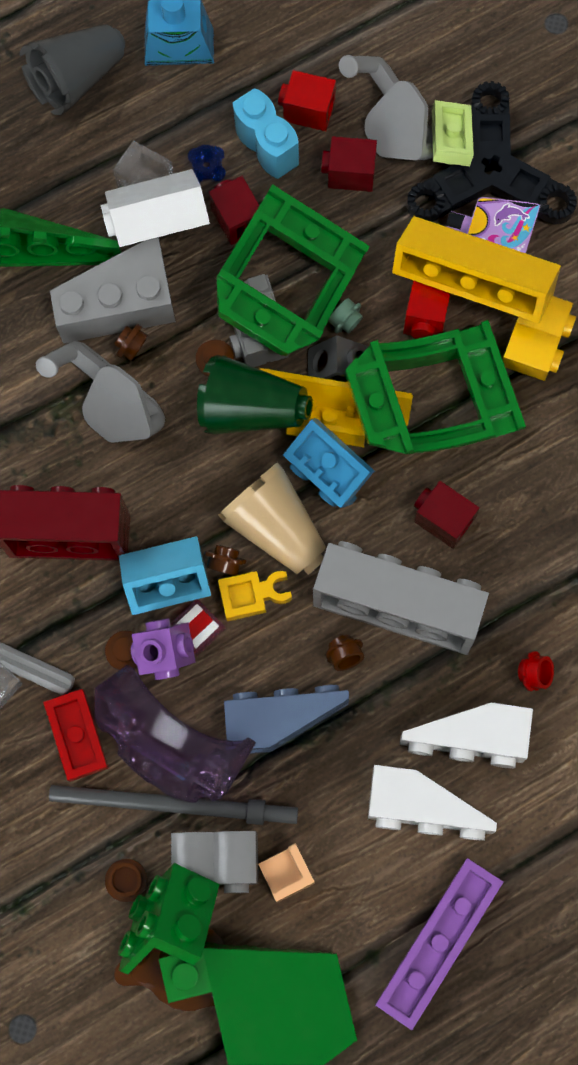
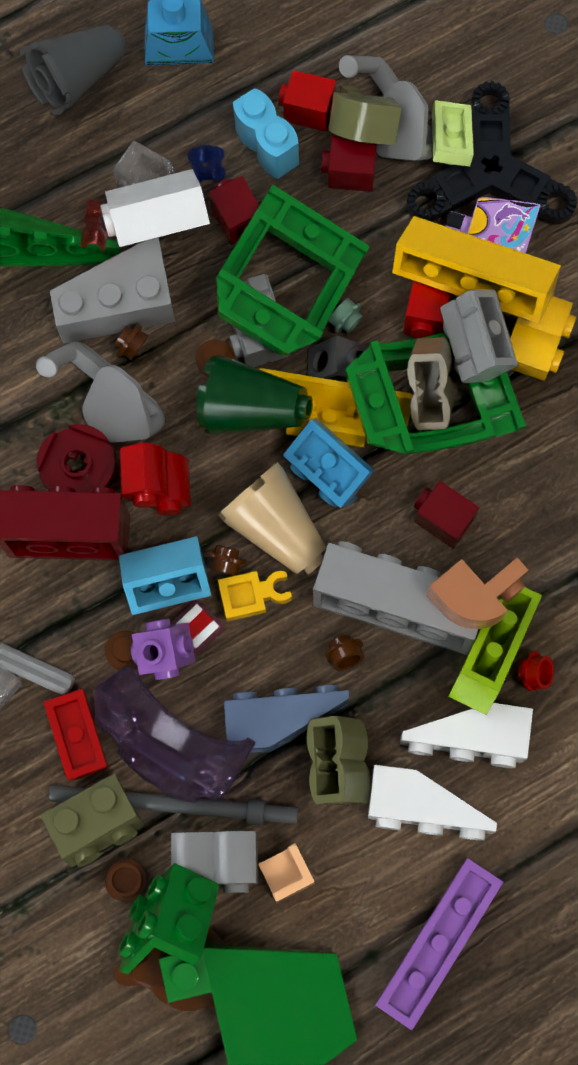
(69, 444): none -> dark red plate
(92, 822): none -> olive bracket
(93, 232): none -> clear red piece
(155, 478): none -> red brick
(338, 756): none -> olive brick
(364, 116): none -> olive brick
(430, 381): none -> dark tan brick
(471, 602): none -> nougat brick
(478, 336): none -> light grey brick
(494, 654): none -> lime brick

